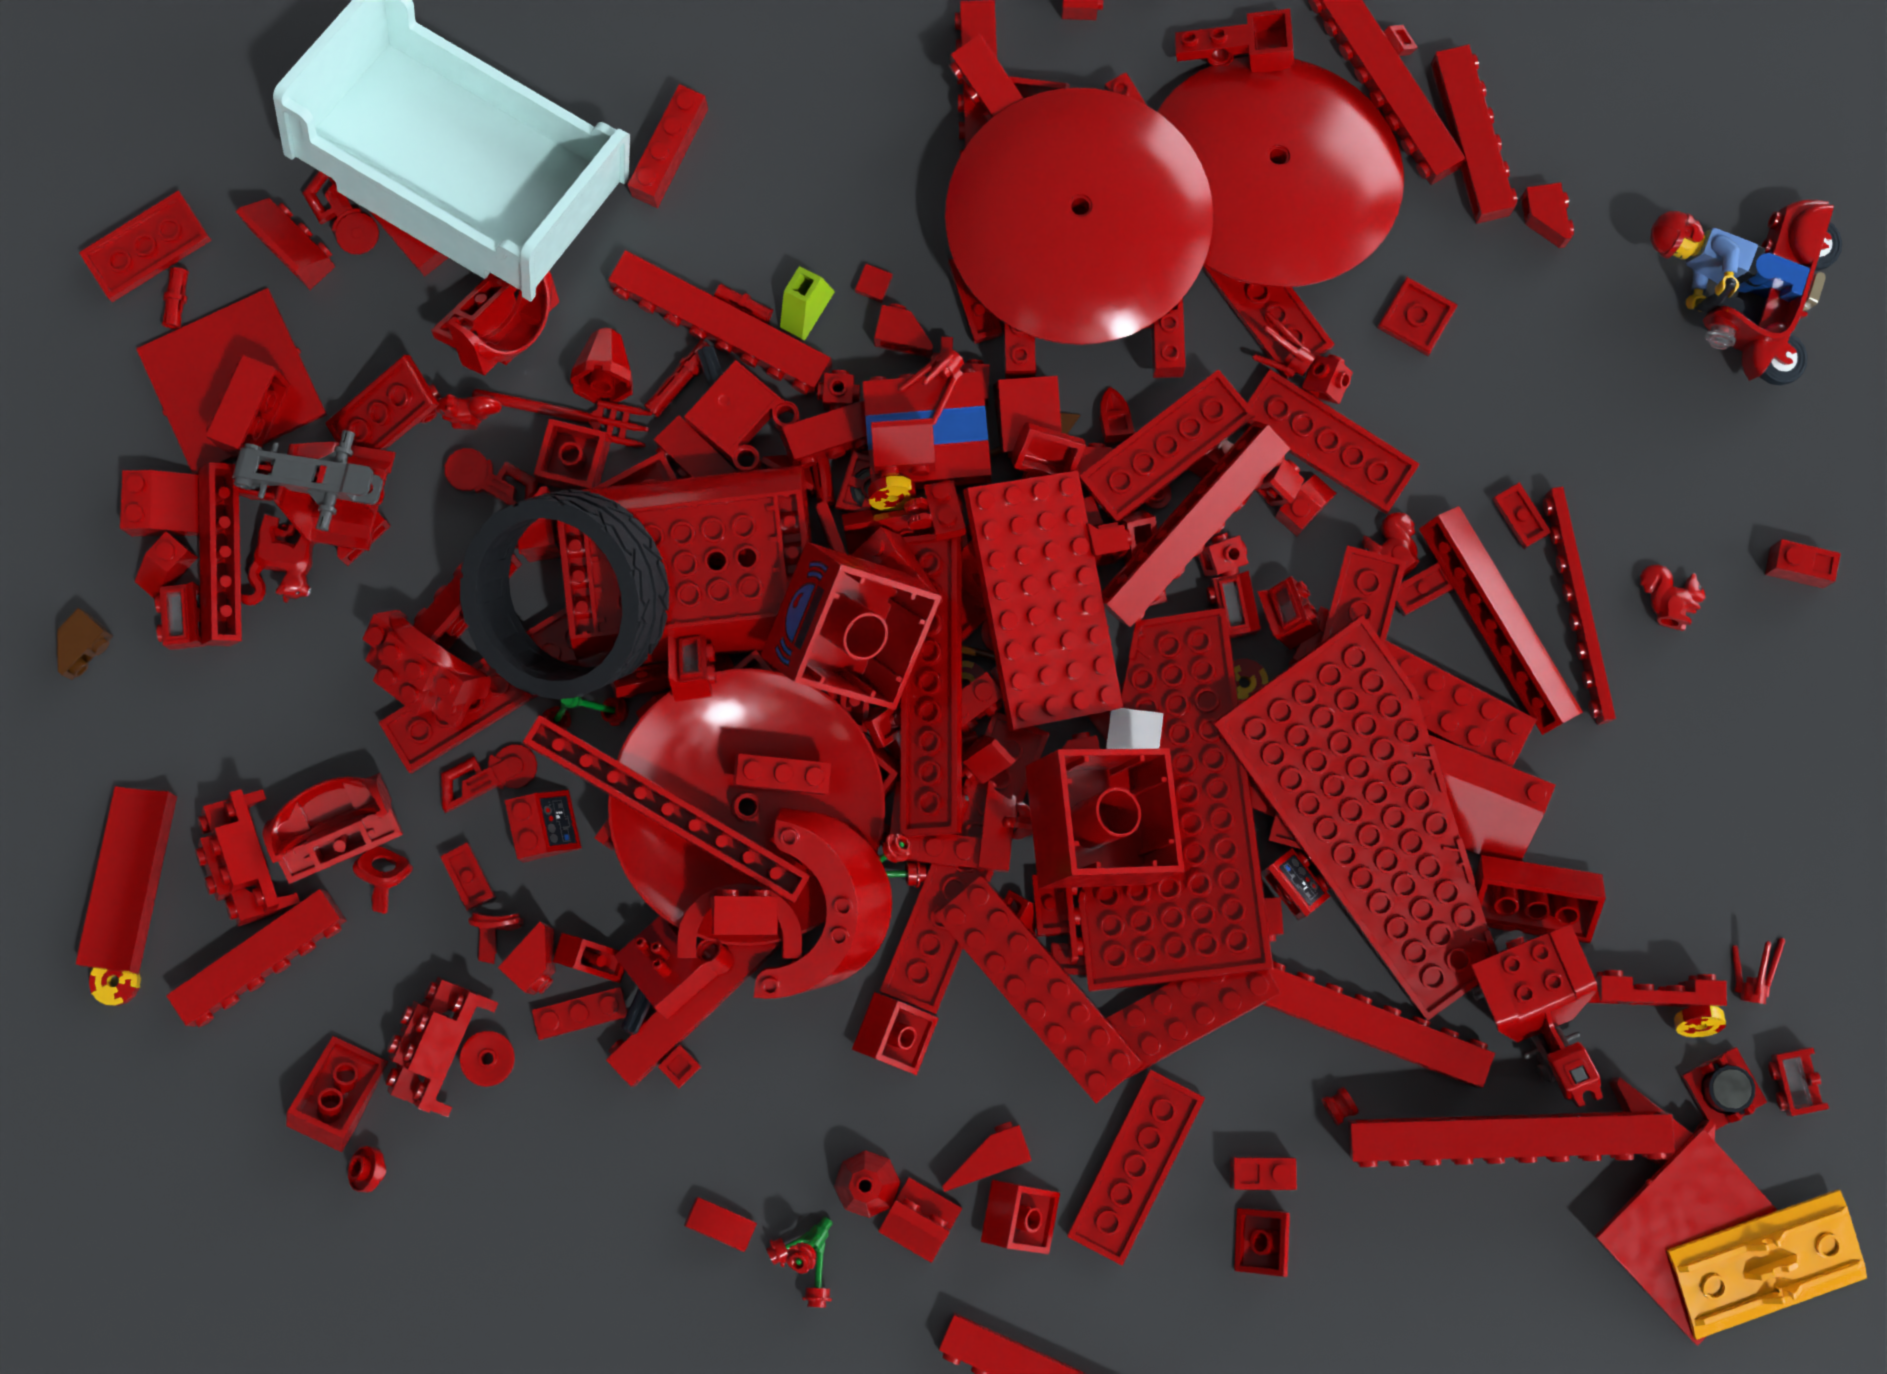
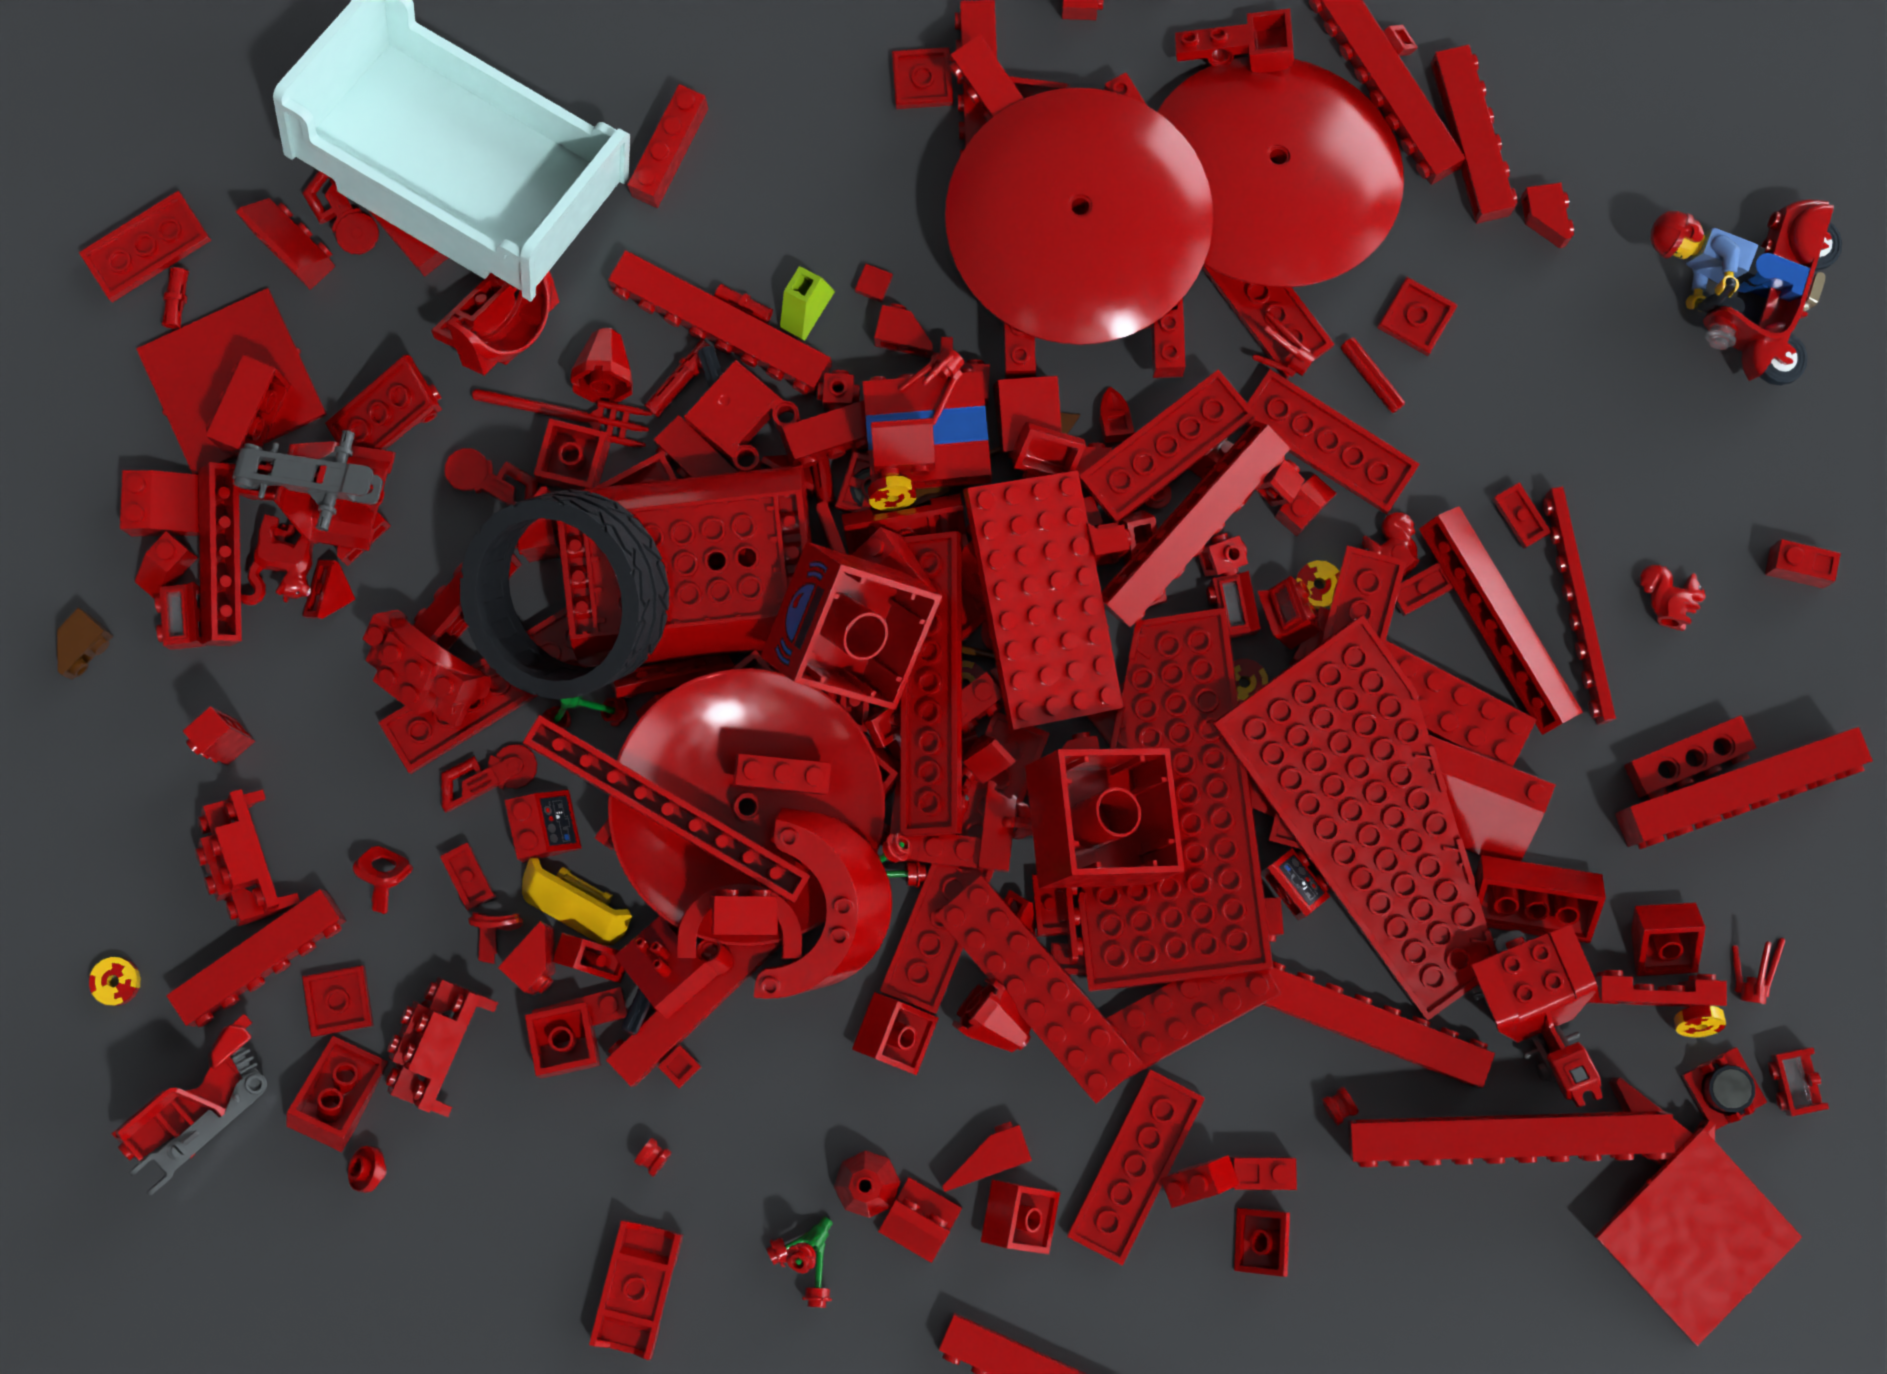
(126, 880): red arch -> none
(194, 1114): none -> red piece
(217, 736): none -> red brick
(328, 590): none -> red slope
(332, 822): red piece -> none
(337, 1001): none -> red tile
(468, 411): red animal -> none
(473, 1055): red piece -> none
(562, 1040): none -> red slope
(574, 903): none -> yellow piece
(636, 1289): none -> red piece
(652, 1157): none -> red wheel
(691, 667): red window -> none
(720, 1224): red slope -> none
(922, 78): none -> red tile
(944, 511): red hinge -> none
(980, 320): red plate -> none
(993, 1018): none -> red cone
(1134, 729): white sticker -> none
(1200, 1181): none -> red brick
(1320, 571): none -> yellow piece
(1328, 378): red brick -> none
(1372, 375): none -> red axle
(1667, 938): none -> red slope
(1731, 734): none -> red brick
(1750, 785): none -> red brick
(1768, 1263): light orange hinge -> none

